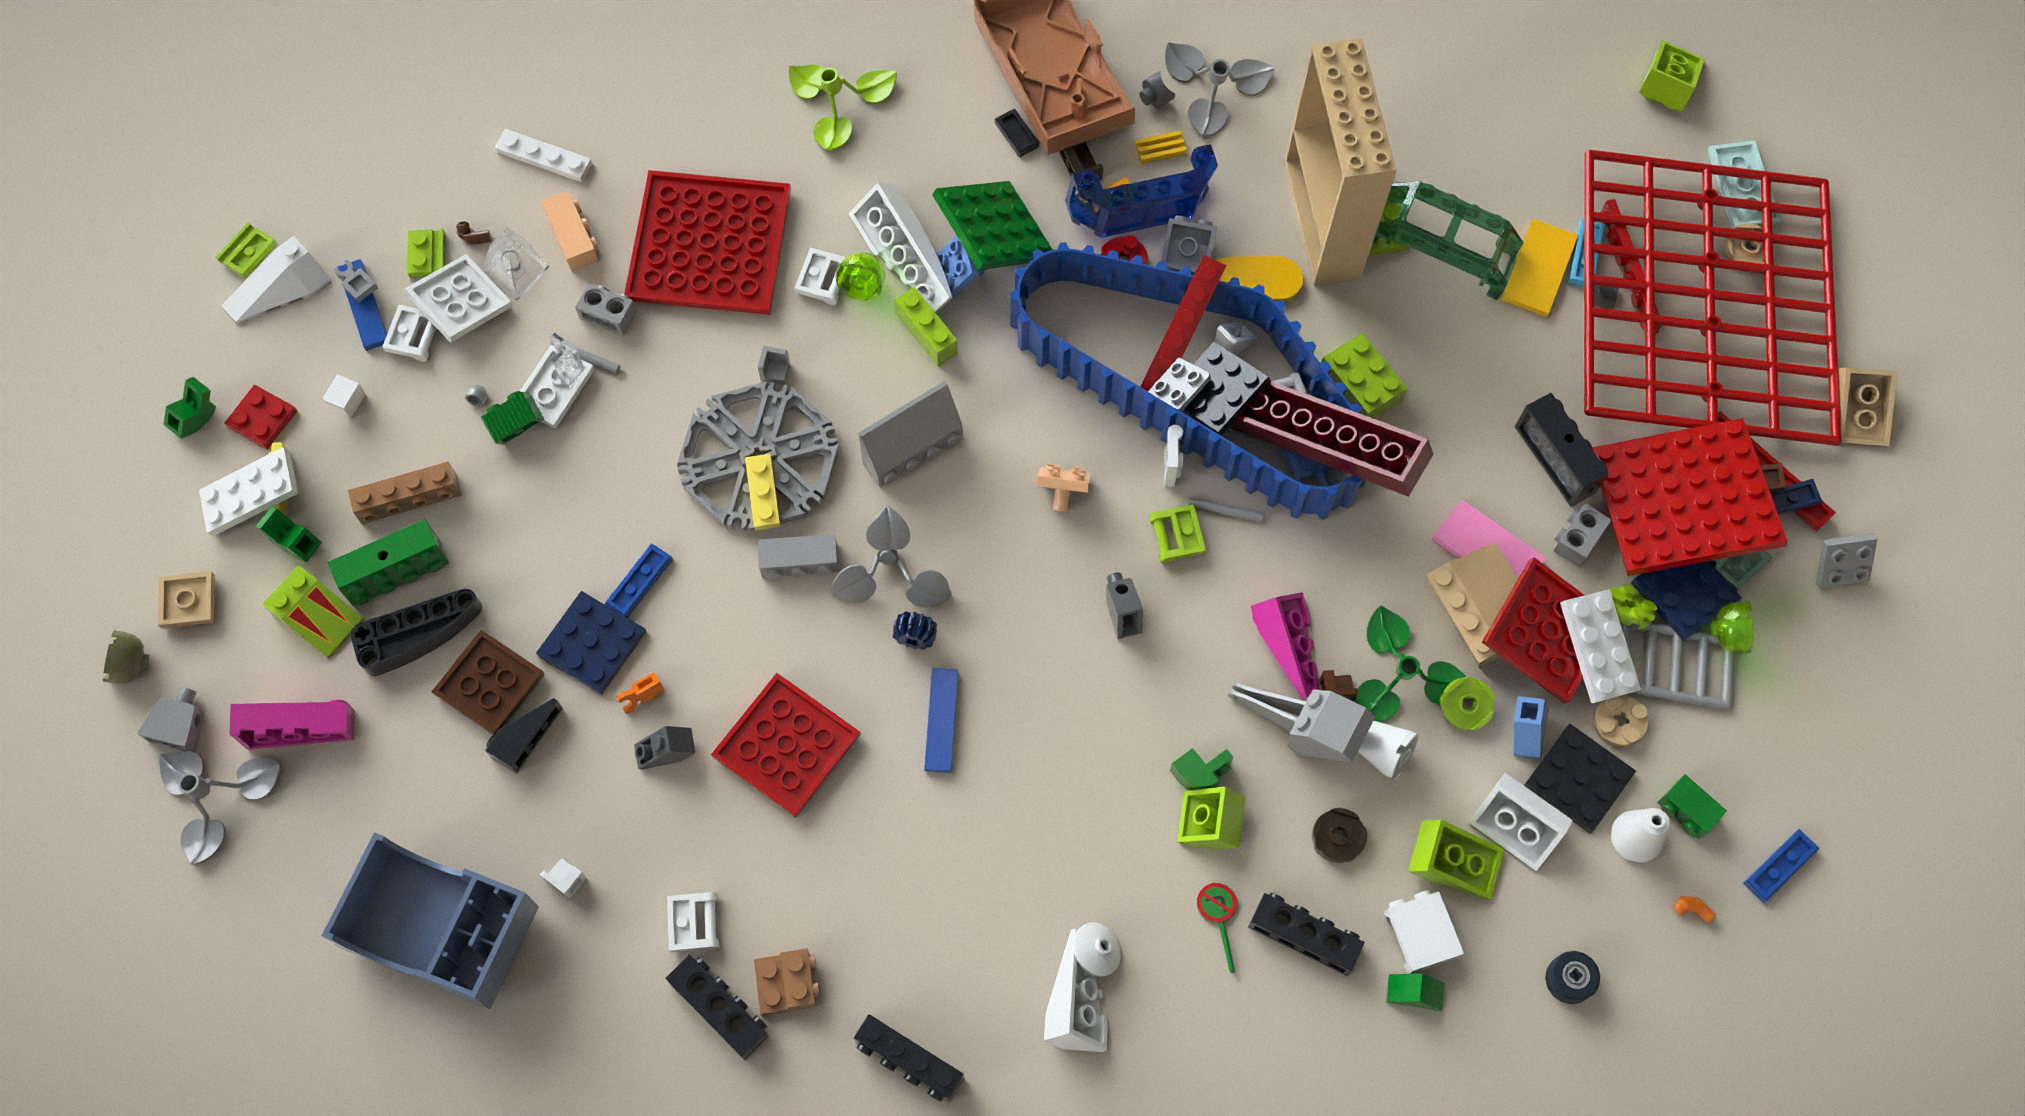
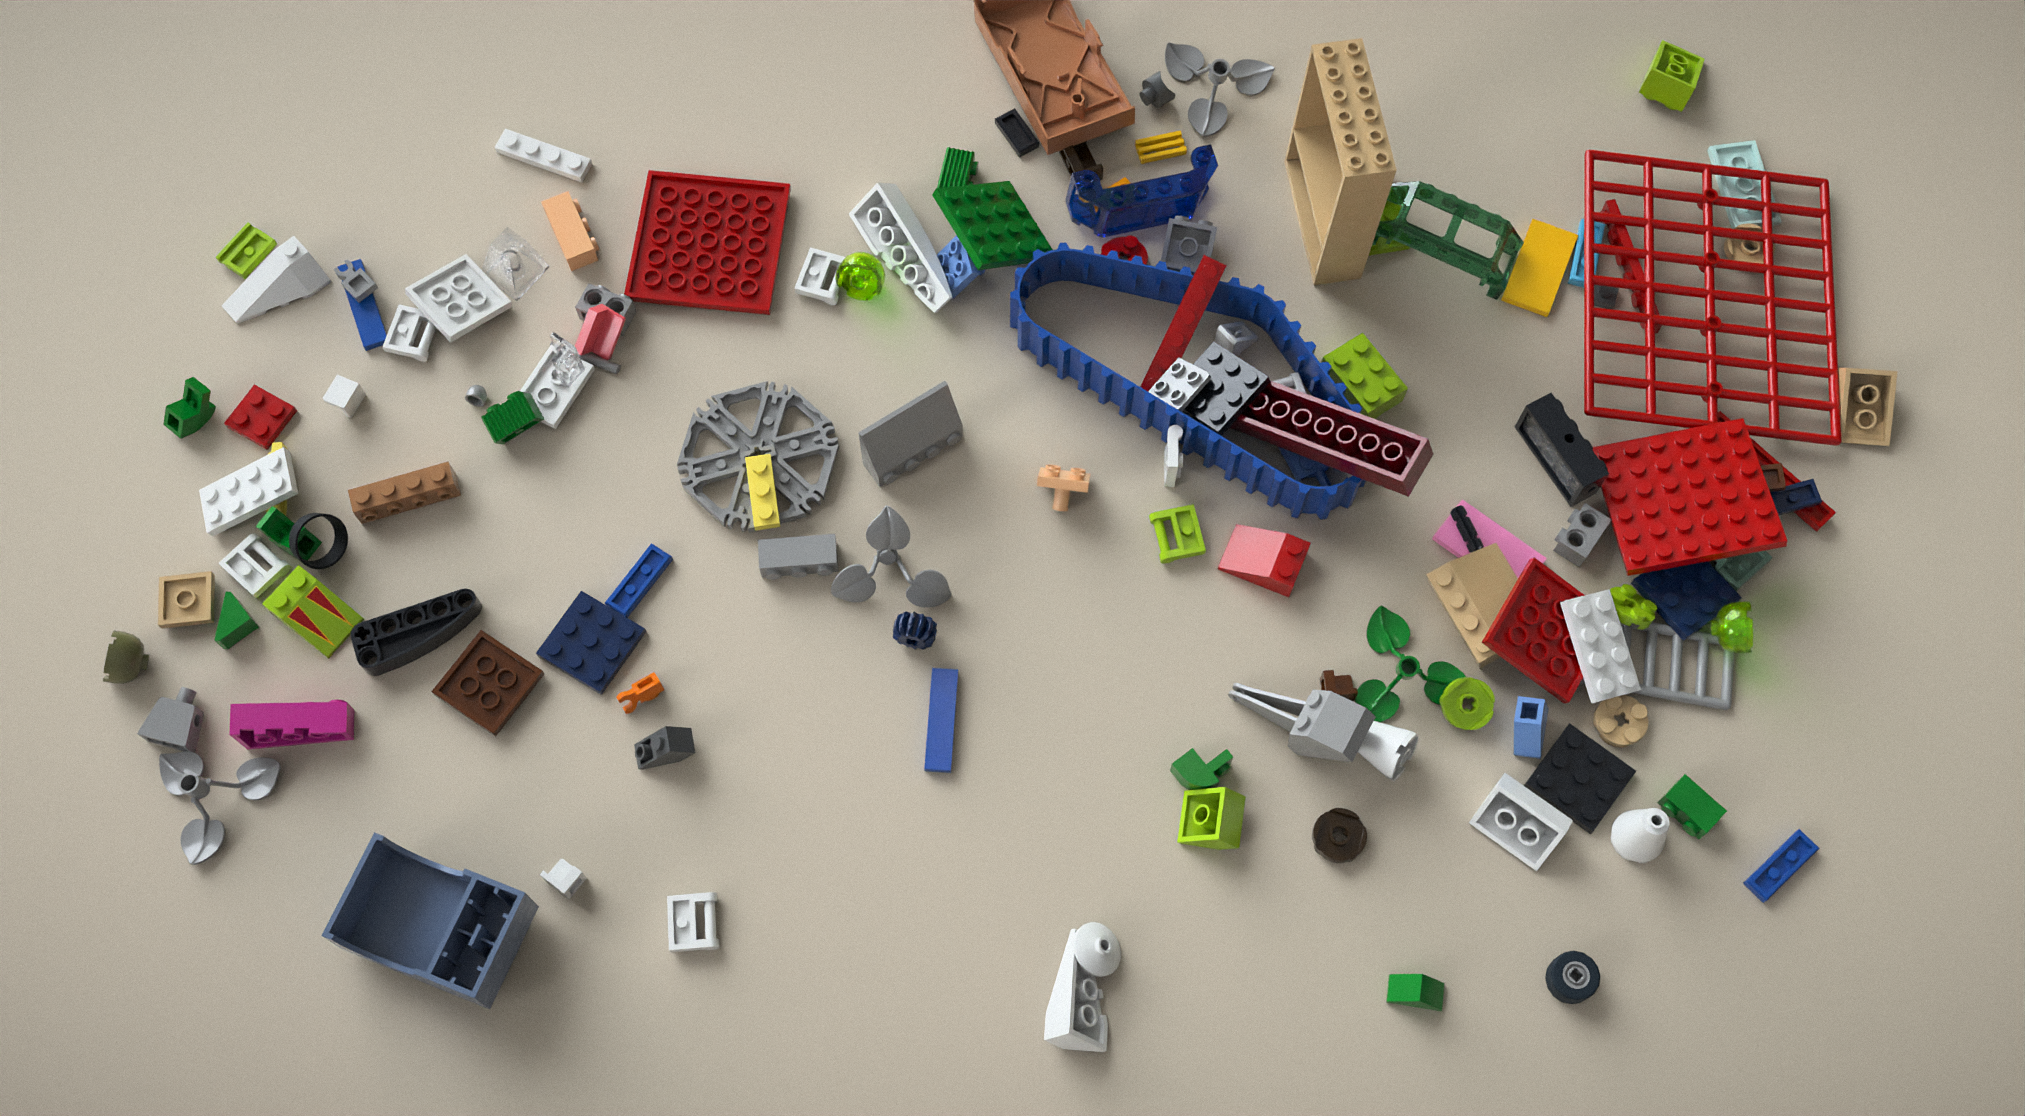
(234, 622): none -> green slope
(248, 571): none -> white plate
(337, 550): none -> black tyre
(388, 563): green brick -> none
(425, 252): lime plate -> none
(471, 236): reddish brown arm -> none
(519, 738): black slope -> none
(600, 332): none -> coral panel
(743, 1041): black brick -> none
(774, 365): light grey panel -> none
(786, 744): red plate -> none
(786, 982): medium nougat plate -> none
(810, 79): lime plant -> none
(909, 1058): black brick -> none
(926, 326): lime brick -> none
(957, 168): none -> green brick
(1124, 606): dark grey torso -> none
(1218, 904): piece -> none
(1226, 510): light grey bar -> none
(1265, 558): none -> slope
(1277, 274): yellow tile -> none
(1284, 629): dark pink wedge -> none
(1341, 960): black brick -> none
(1424, 931): white panel -> none
(1456, 858): lime slope -> none
(1466, 529): none -> black axle
(1696, 905): orange arm -> none
(1846, 560): light grey plate -> none

